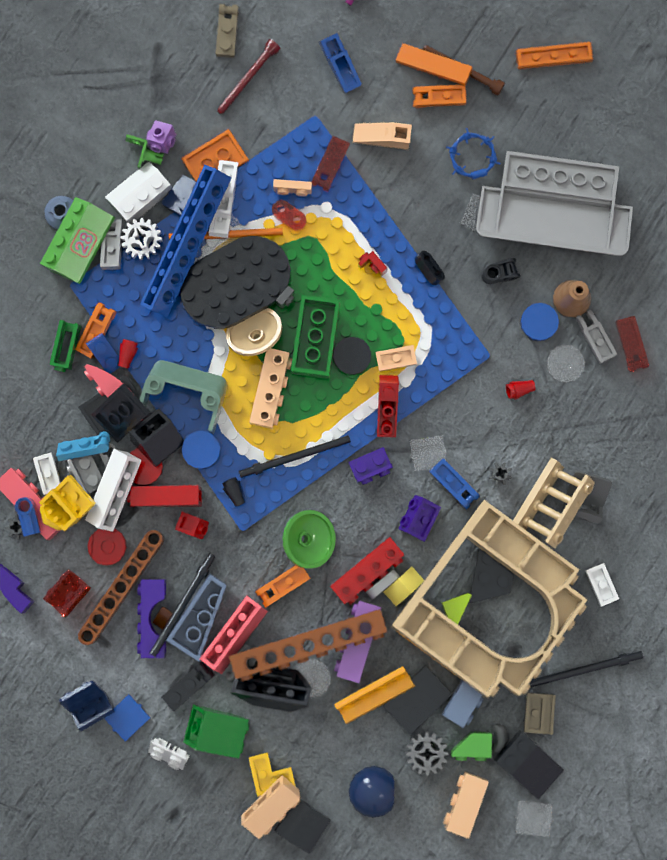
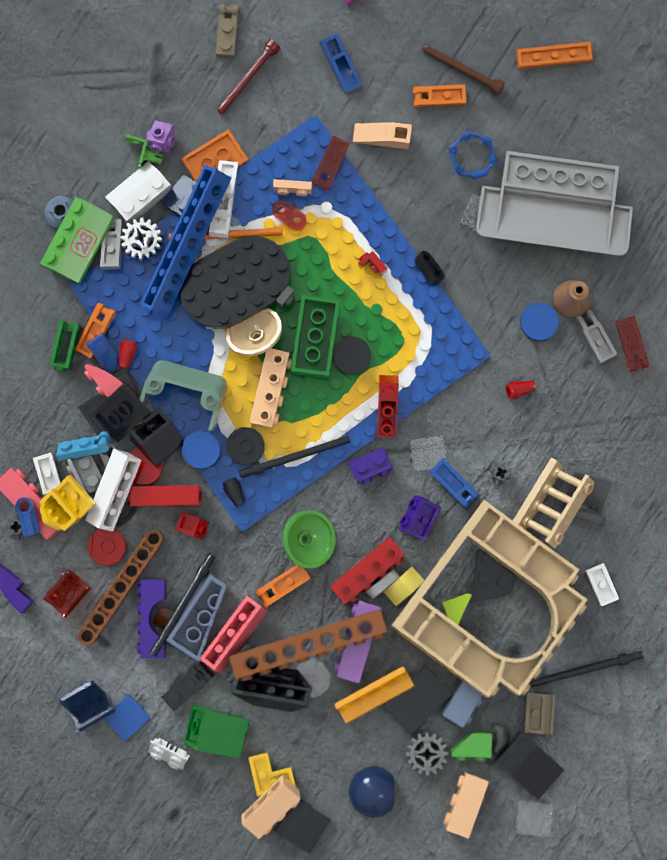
(245, 446): none -> black tile
(396, 358): light nougat plate -> none
(434, 64): orange tile -> none
(504, 271): black piece -> none
(565, 363): clear tile -> none

